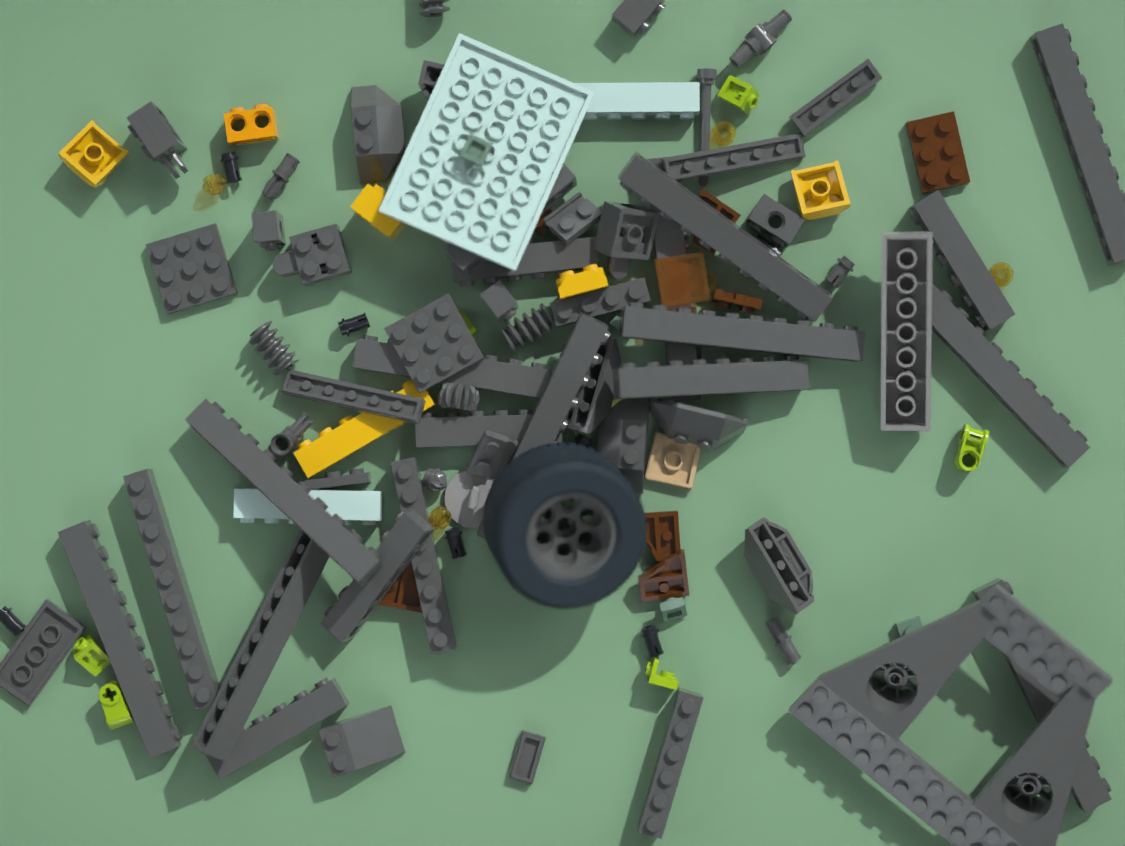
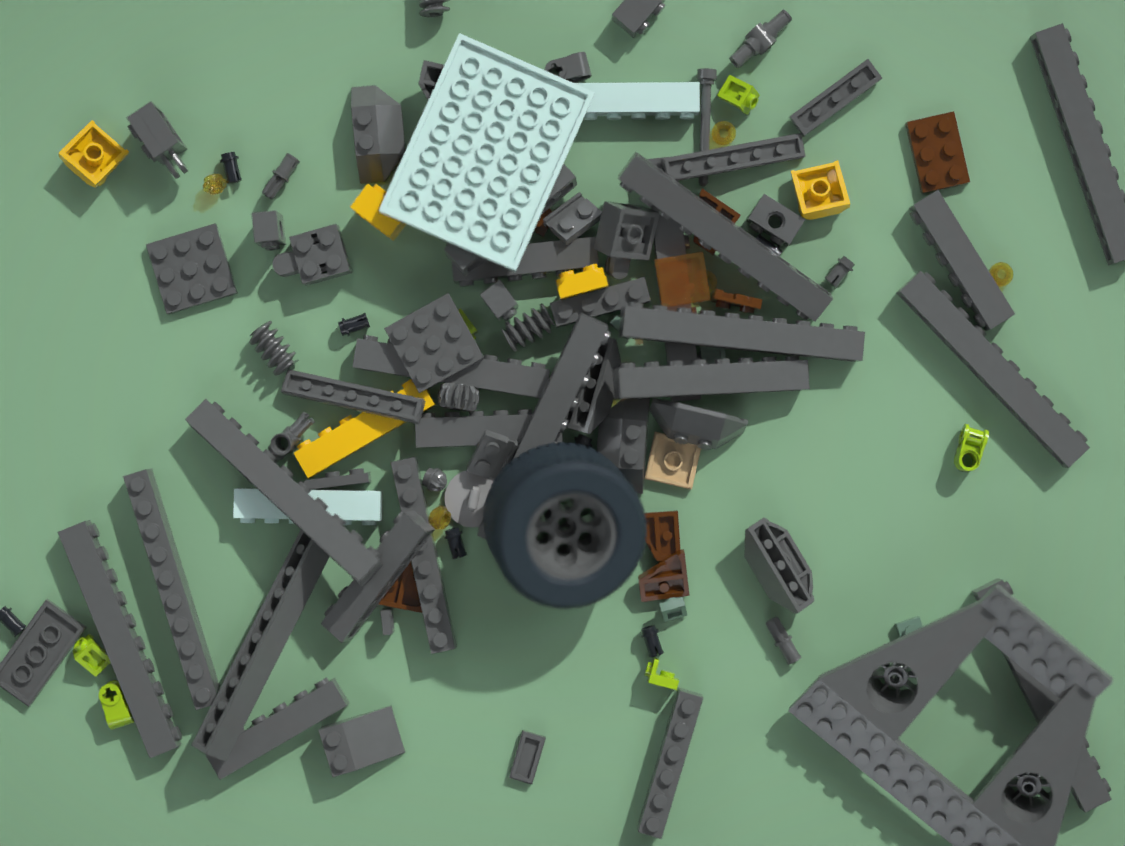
(251, 132): light orange brick -> none
(387, 621): none -> dark grey tile
(476, 150): sand green plate -> none
(572, 67): none -> dark grey piece
(906, 331): light grey brick -> none

